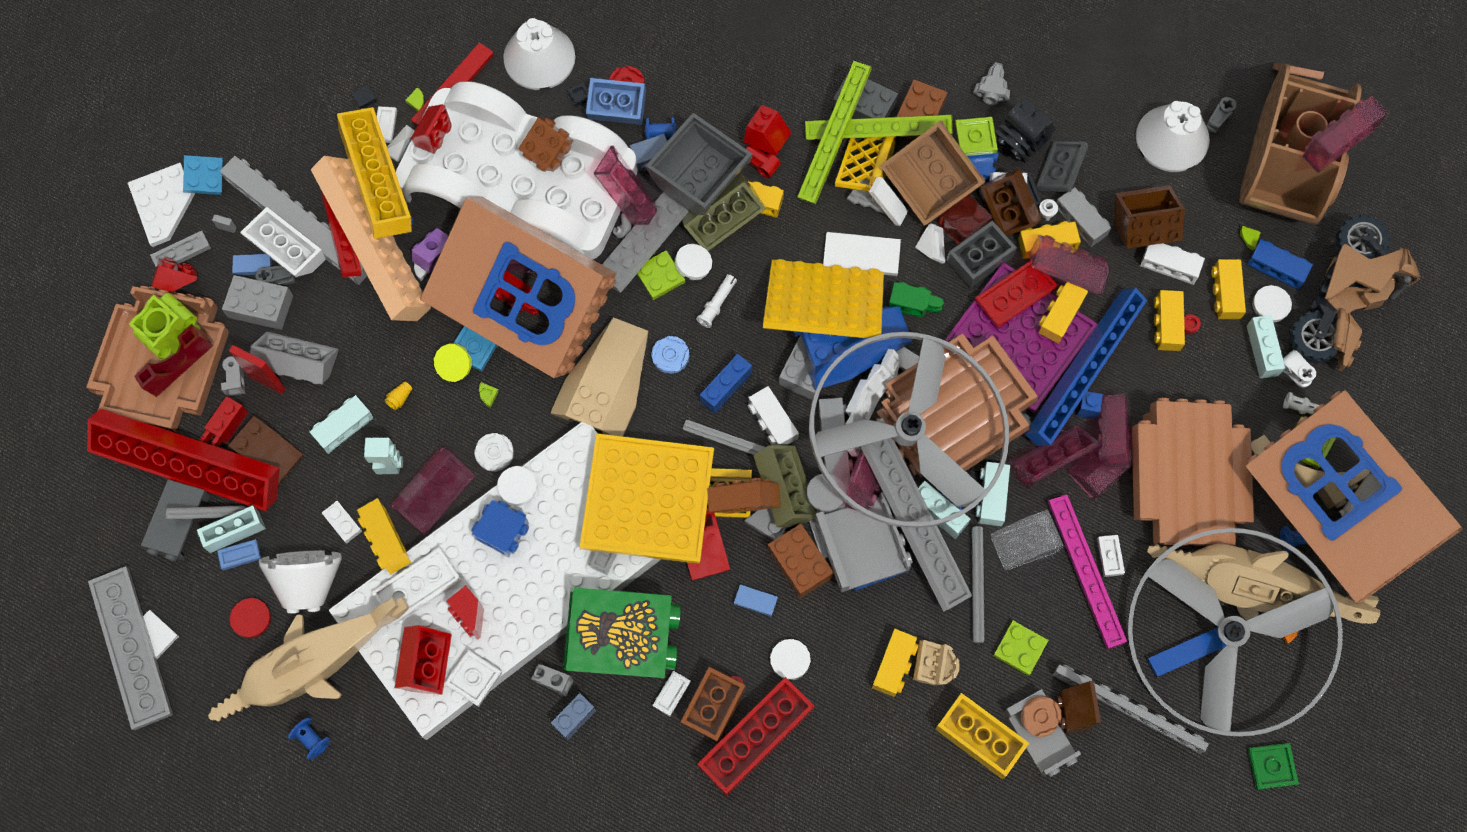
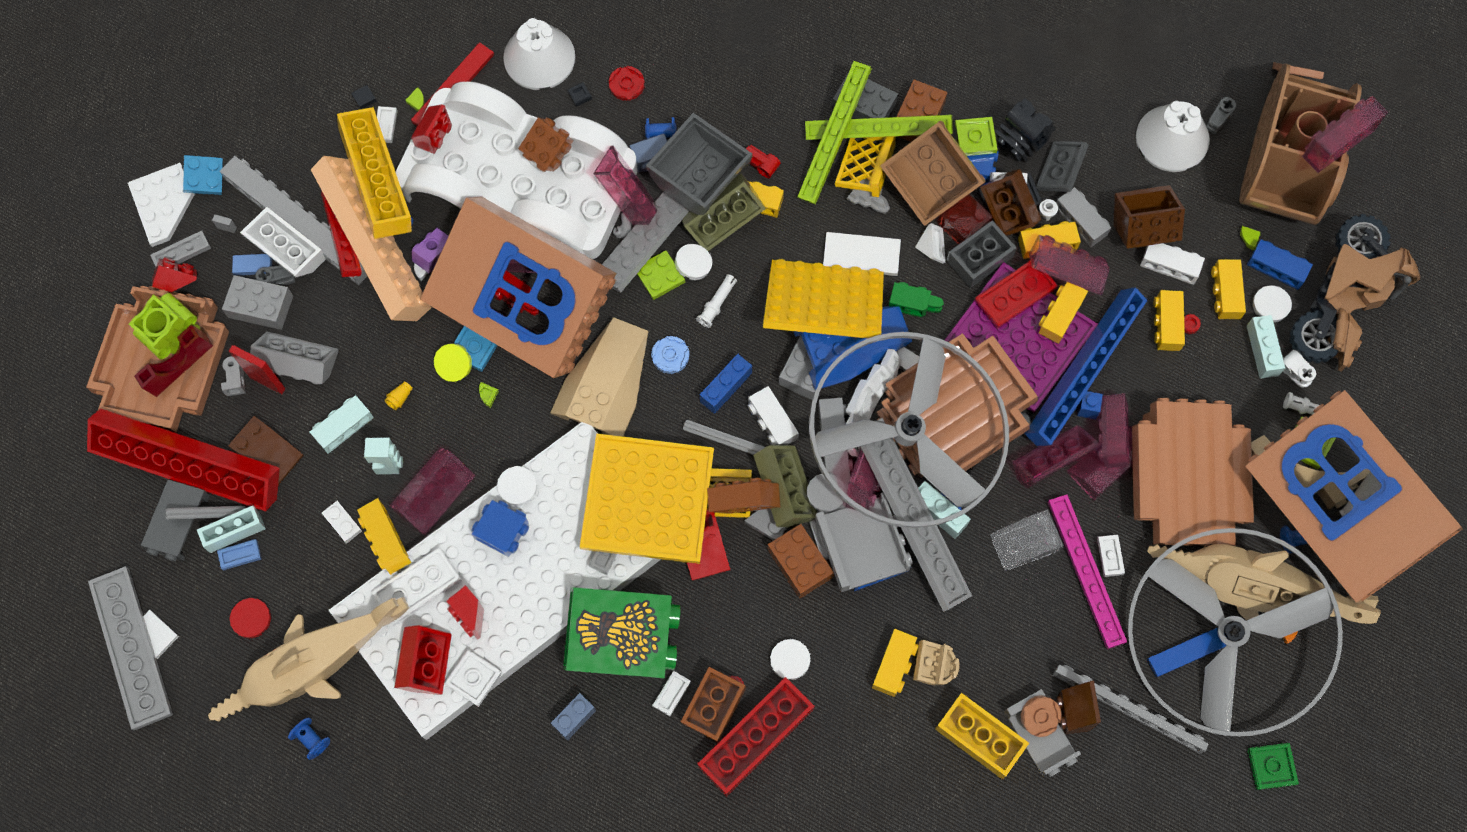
(224, 422): red hinge -> none
(301, 578): white cone -> none
(400, 143): white slope -> none
(494, 452): white tile -> none
(552, 679): light grey leg -> none
(616, 101): medium blue brick -> none
(755, 600): medium blue tile -> none
(767, 131): red slope -> none
(888, 201): white tile -> none
(978, 584): light grey axle -> none
(993, 86): light grey rock -> none
(993, 506): light aqua brick -> none
(1020, 648): lime plate -> none

